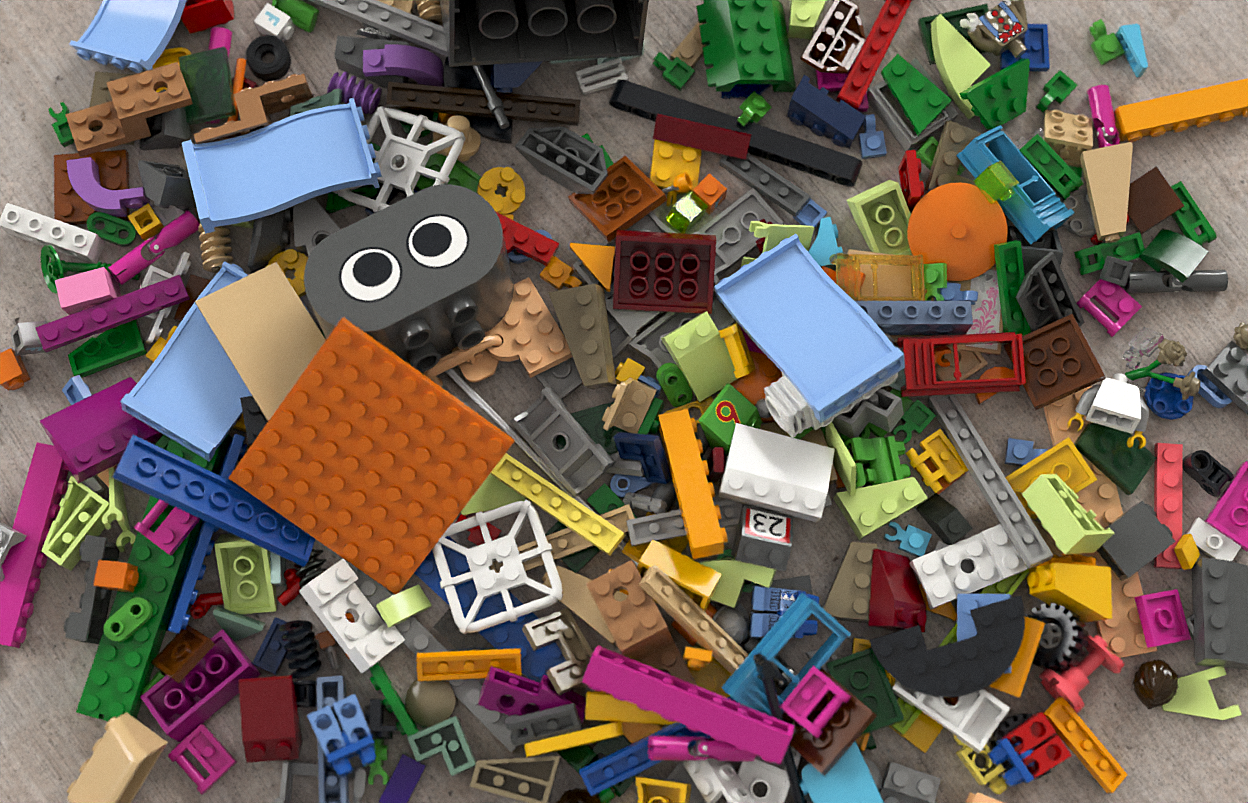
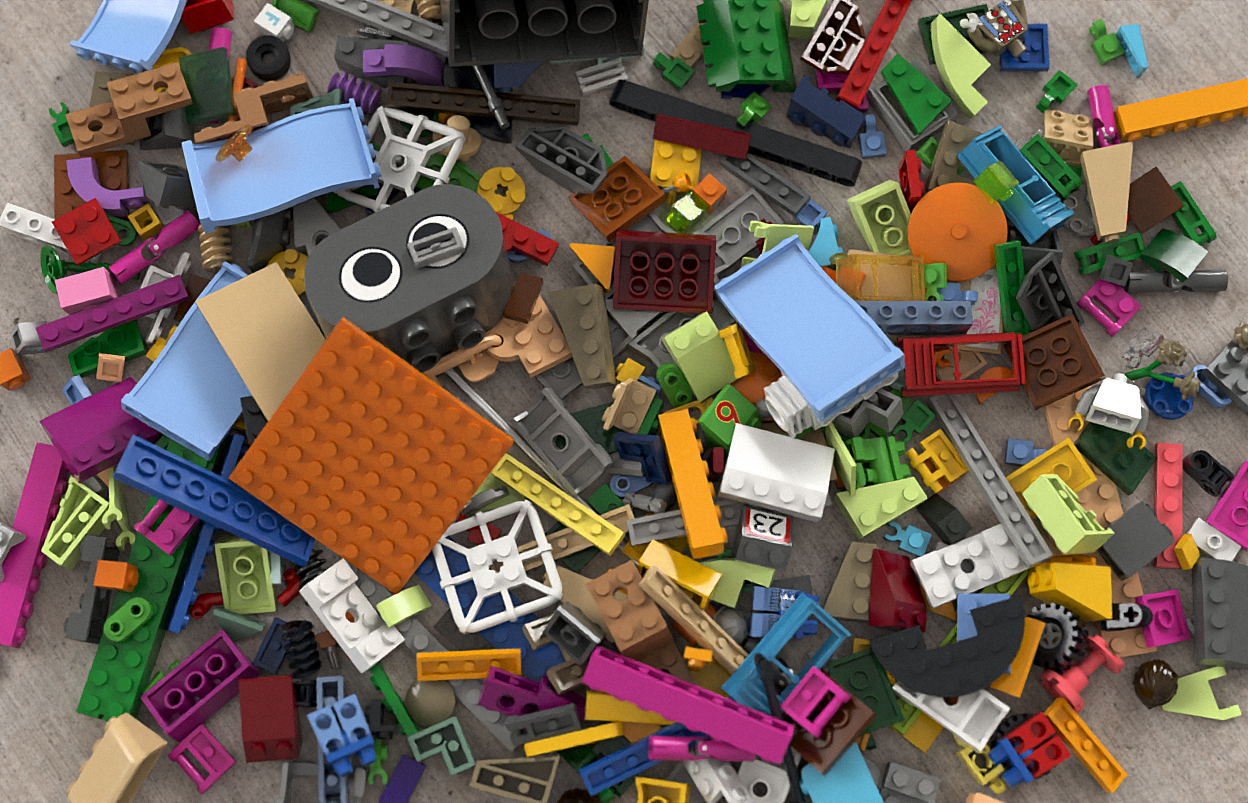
(86, 231): none -> red plate
(110, 367): none -> light nougat tile
(183, 653): reddish brown tile -> none
(236, 145): none -> clear orange piece
(436, 251): none -> light grey tile
(484, 499): none -> light grey tile
(523, 298): none -> reddish brown tile
(559, 275): light orange plate -> none
(574, 632): none -> dark grey slope
(1000, 95): green wing -> none
(1124, 617): none -> black piece

